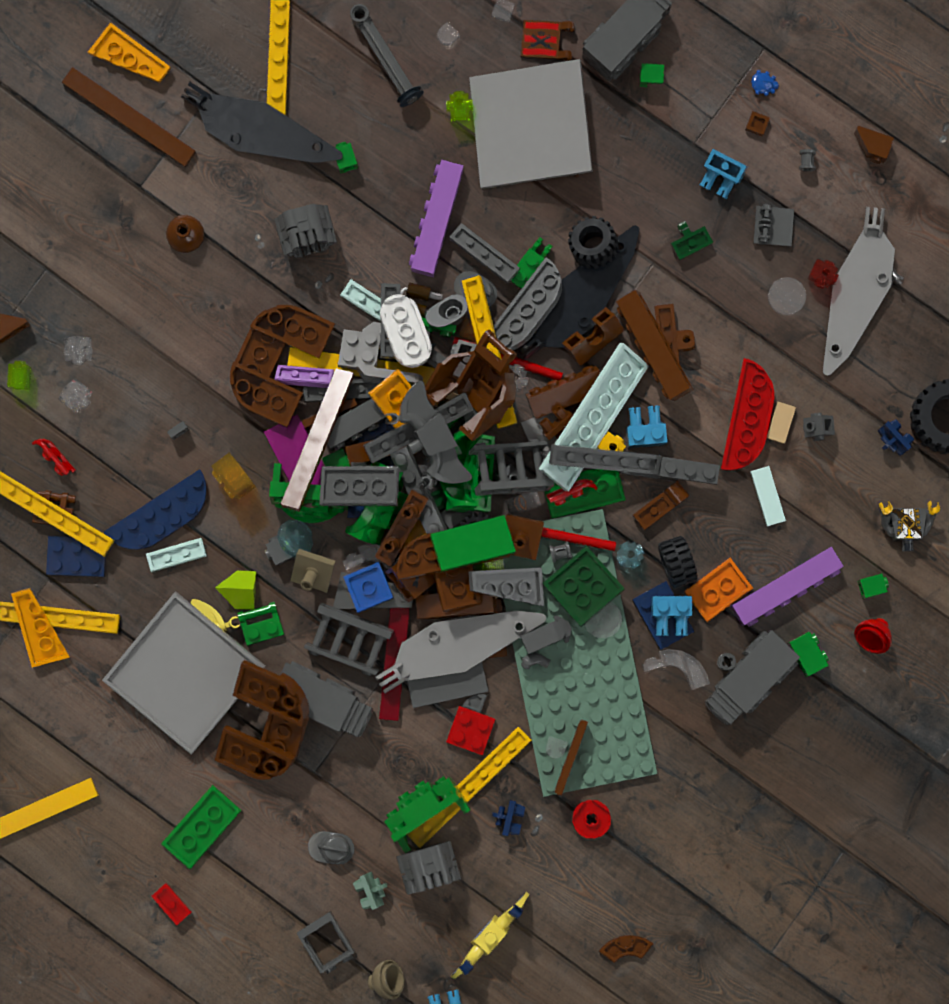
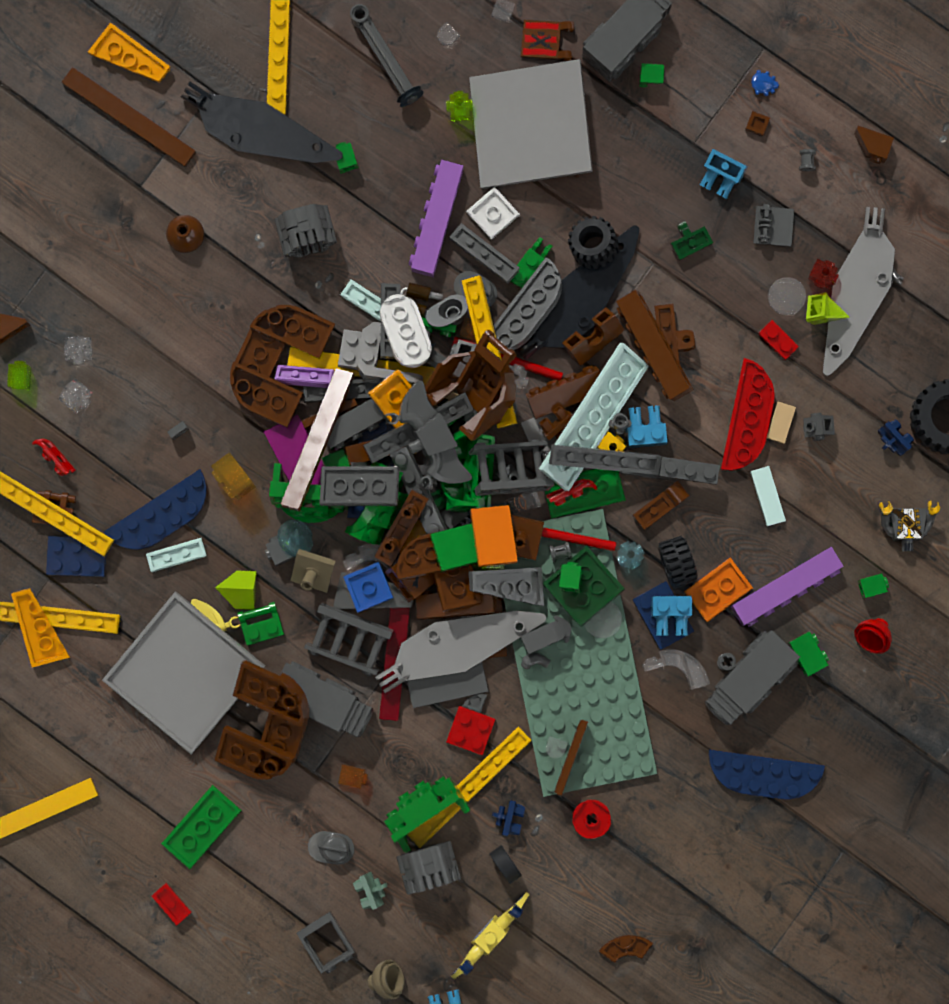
(352, 776): none -> clear orange bracket
(492, 213): none -> white tile
(493, 536): none -> orange tile
(505, 864): none -> black tyre
(571, 577): none -> green brick
(619, 417): none -> dark grey plate
(764, 775): none -> dark blue plate
(778, 340): none -> red plate
(823, 309): none -> lime slope

